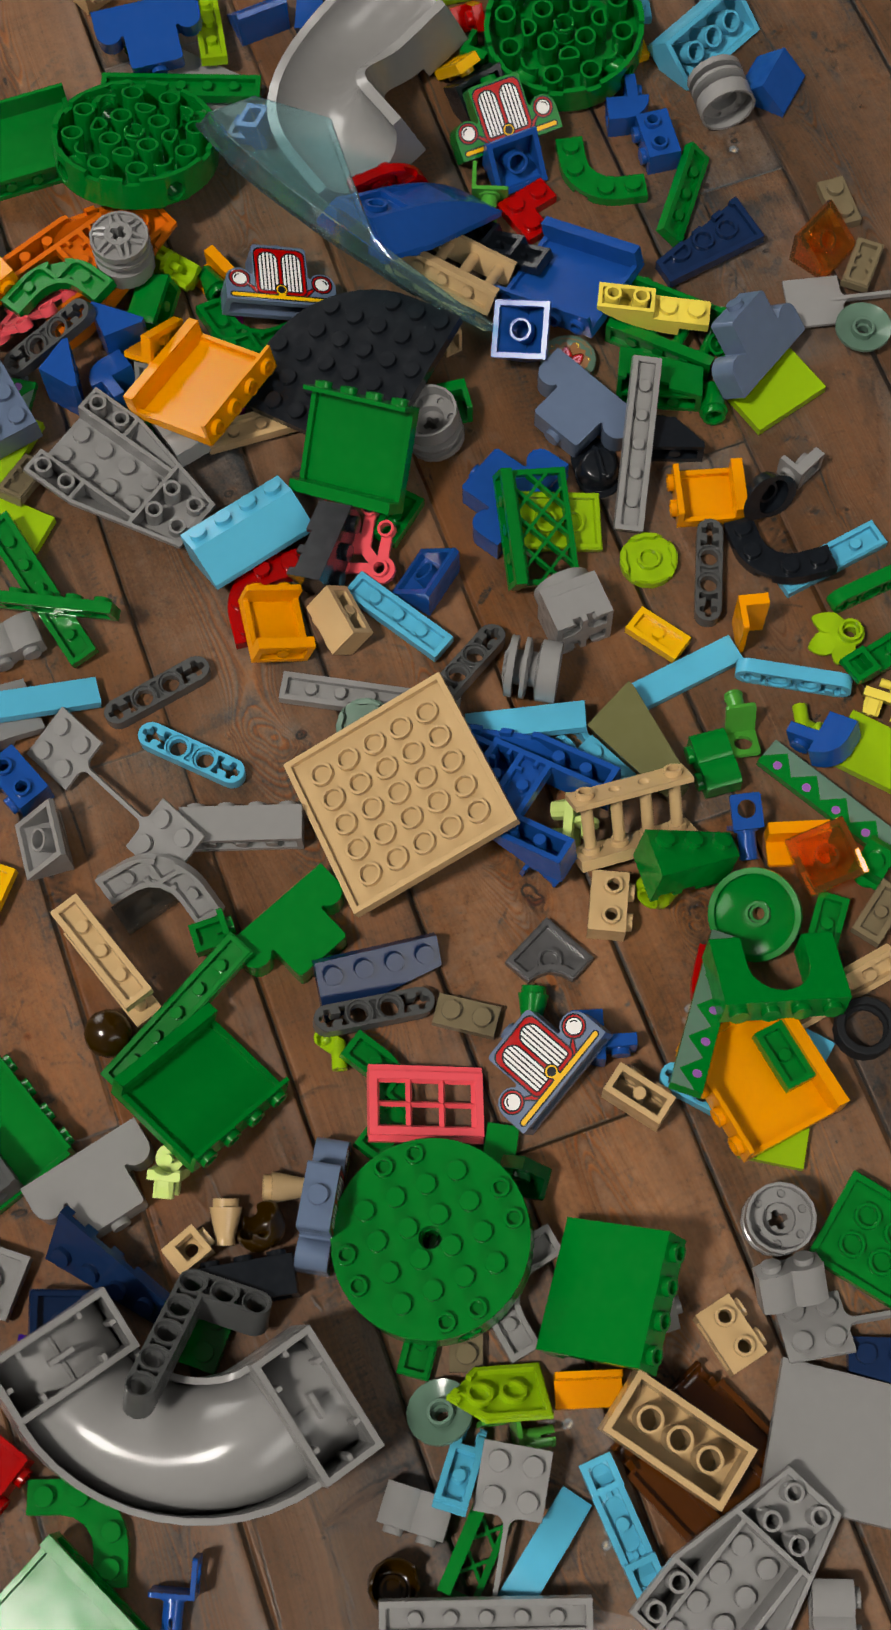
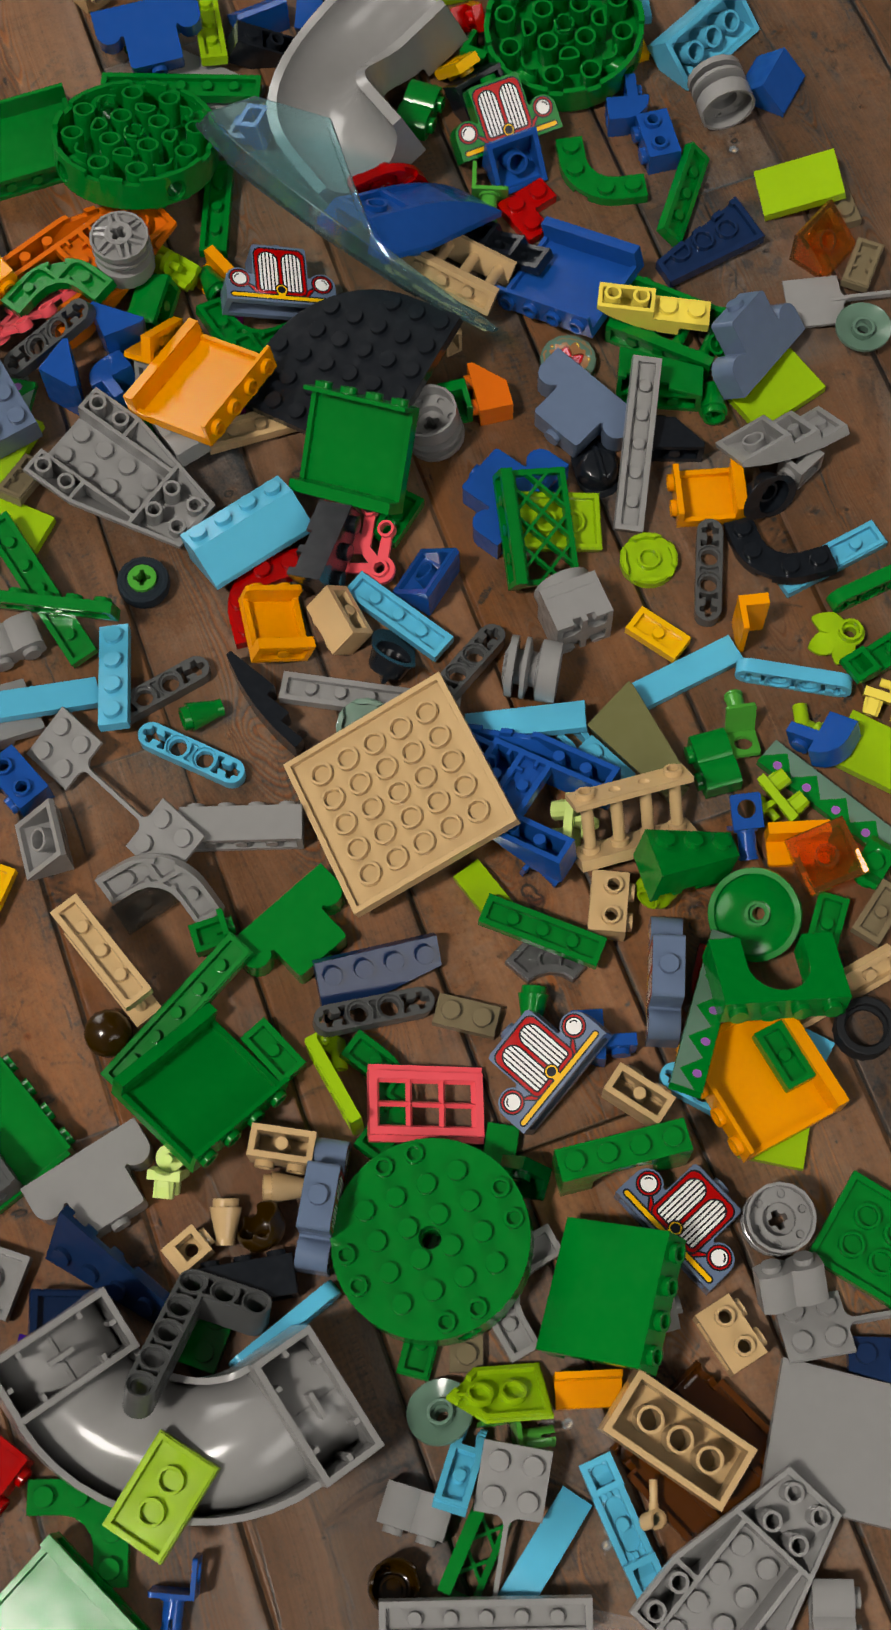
(114, 678): none -> medium azure plate
(150, 591): none -> black wheel
(161, 1496): none -> lime tile
(198, 714): none -> green cone
(217, 210): none -> green plate
(256, 46): none -> black slope
(261, 698): none -> black slope
(273, 1050): none -> green plate
(280, 1147): none -> tan brick
(300, 1315): none -> medium azure beam
(334, 1085): none -> lime tile
(390, 655): none -> black piece
(421, 106): none -> green brick
(477, 884): none -> lime tile
(489, 394): none -> orange slope
(521, 330): blue slope -> none
(542, 931): none -> green plate
(655, 1517): none -> tan hand
(659, 1145): none -> green arch
(665, 981): none -> sand blue brick
(693, 1210): none -> brick
(773, 785): none -> lime hips
(783, 438): none -> light grey slope
(799, 184): none -> lime tile

